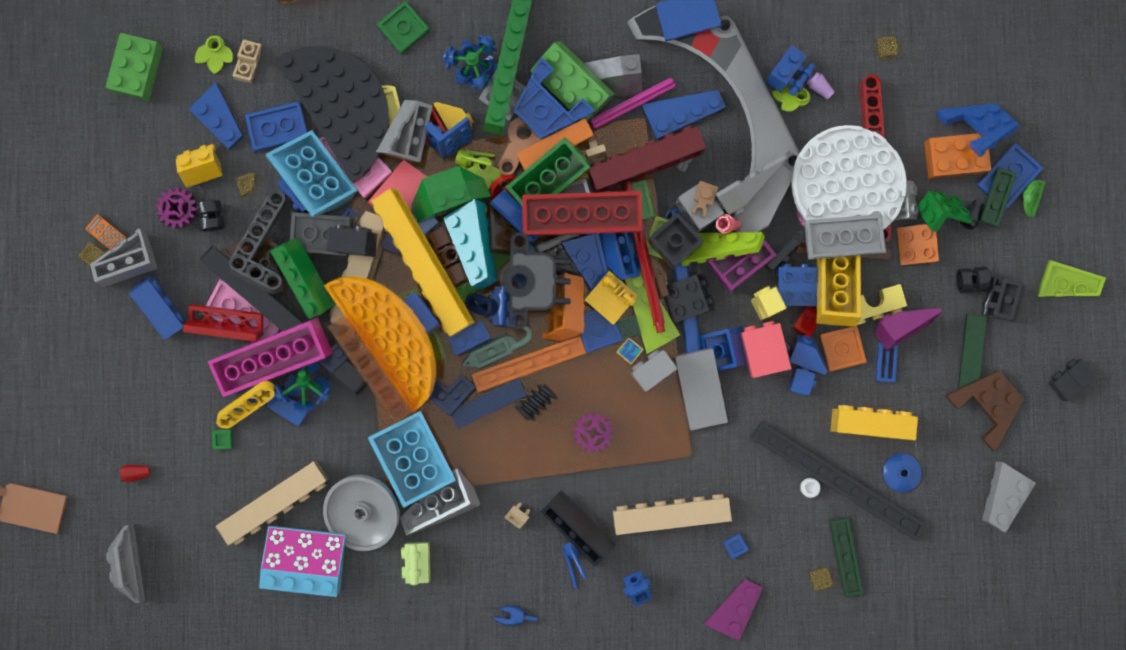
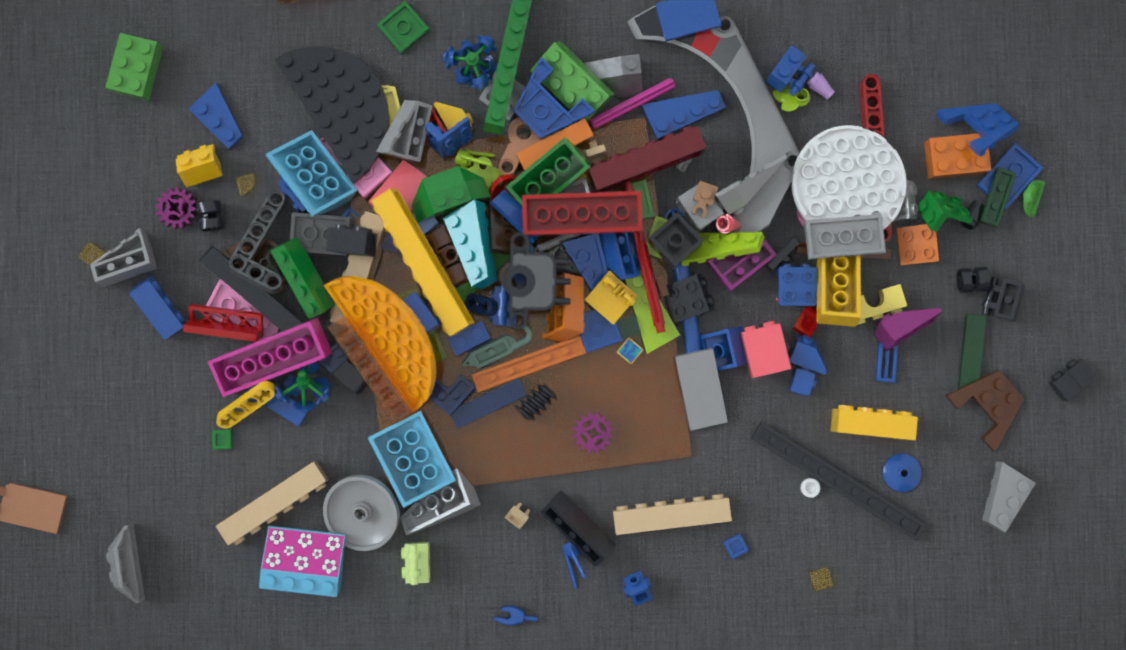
(105, 232): tile -> none
(134, 472): red cone -> none
(214, 57): lime plate -> none
(247, 61): tan slope -> none
(276, 126): blue tile -> none
(653, 370): light grey brick -> none
(735, 610): magenta wing -> none
(767, 302): light yellow arch -> none
(842, 348): orange tile -> none
(846, 557): dark green tile -> none
(886, 47): clear yellow tile -> none
(1069, 281): lime wing -> none

